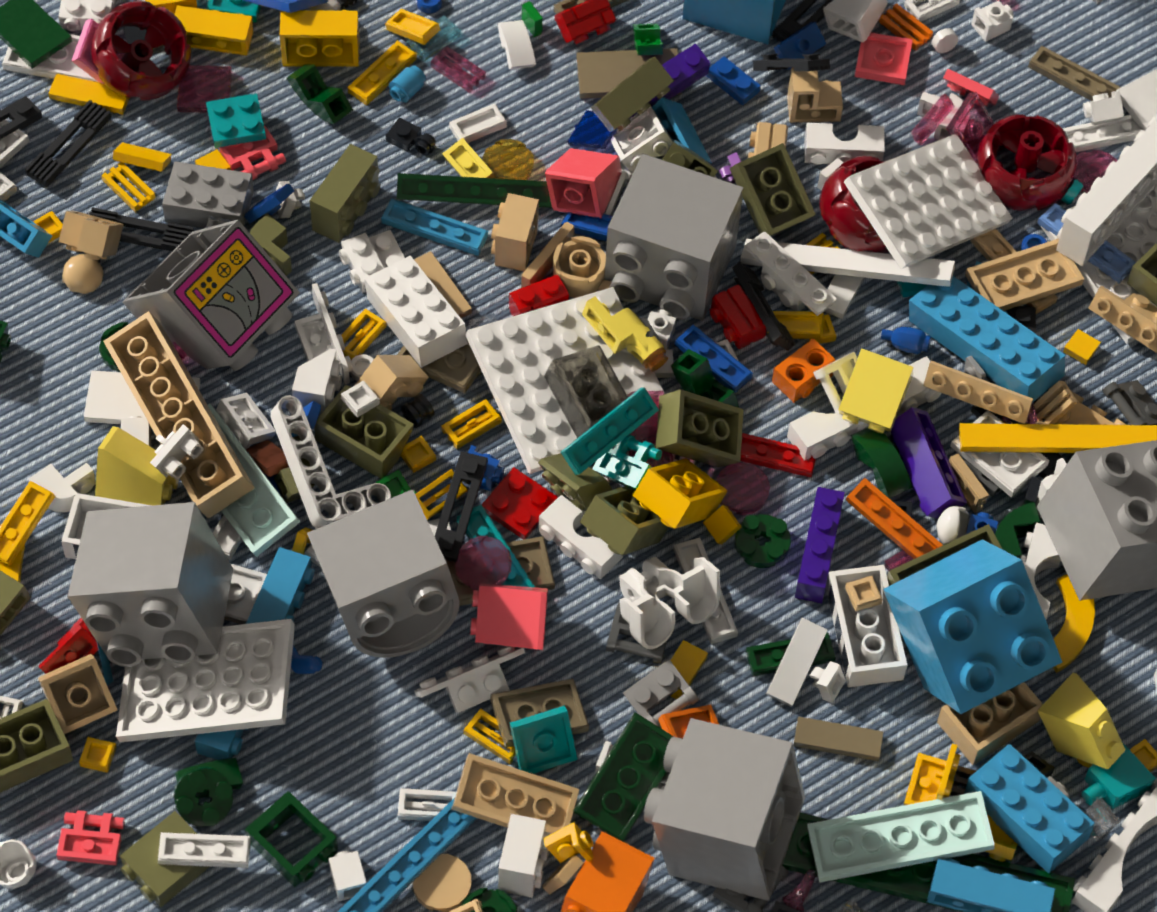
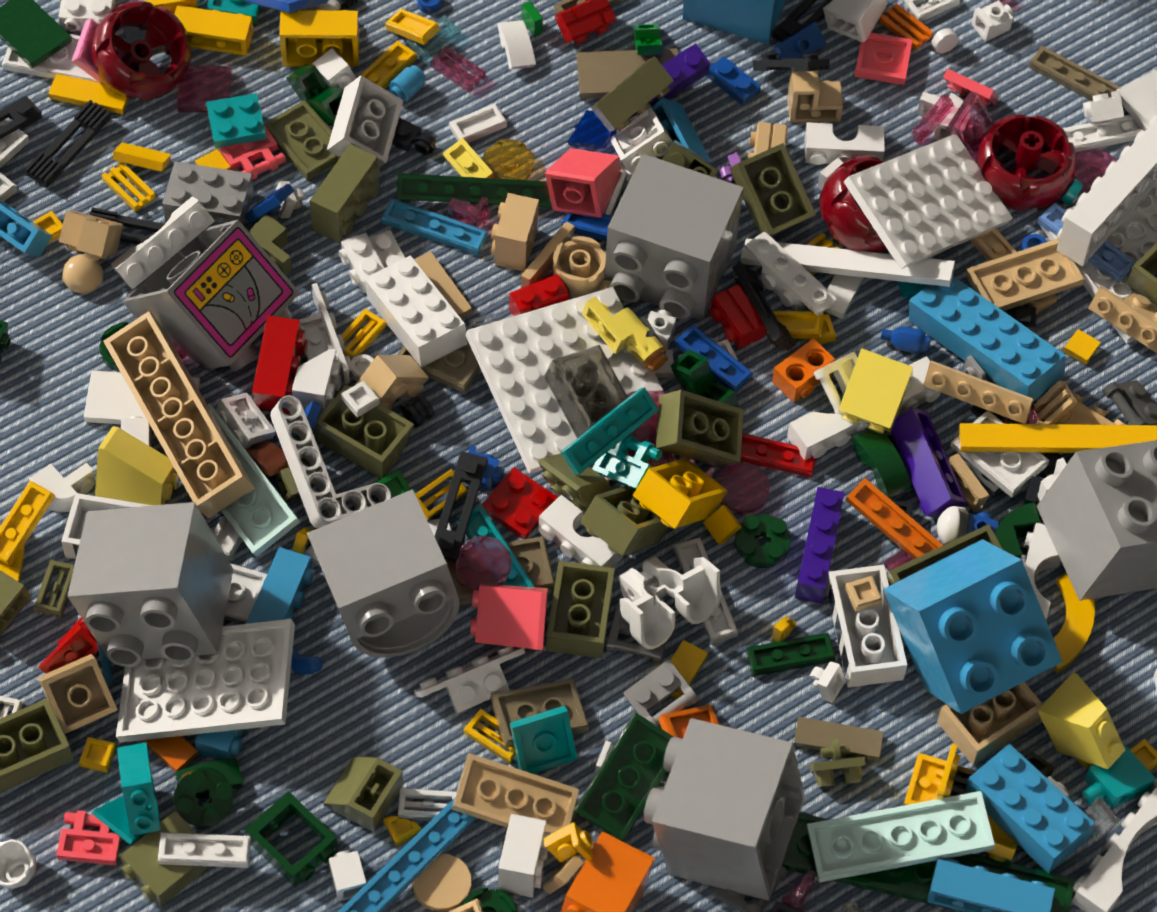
(49, 608): none -> olive tile
(115, 817): none -> teal piece
(138, 789): none -> teal window
(148, 256): none -> white arch
(172, 751): none -> orange tile
(174, 449): white hips -> none
(278, 361): none -> red brick
(303, 139): none -> olive tile
(334, 70): none -> white brick
(365, 791): none -> olive slope
(366, 119): none -> white brick
(401, 829): none -> yellow tile
(418, 454): yellow tile -> none
(466, 213): none -> clear pink bracket
(487, 424): yellow tile -> none
(580, 609): none -> olive brick
(783, 629): none -> yellow tile
(796, 662): white tile -> none
(824, 770): none -> olive hips

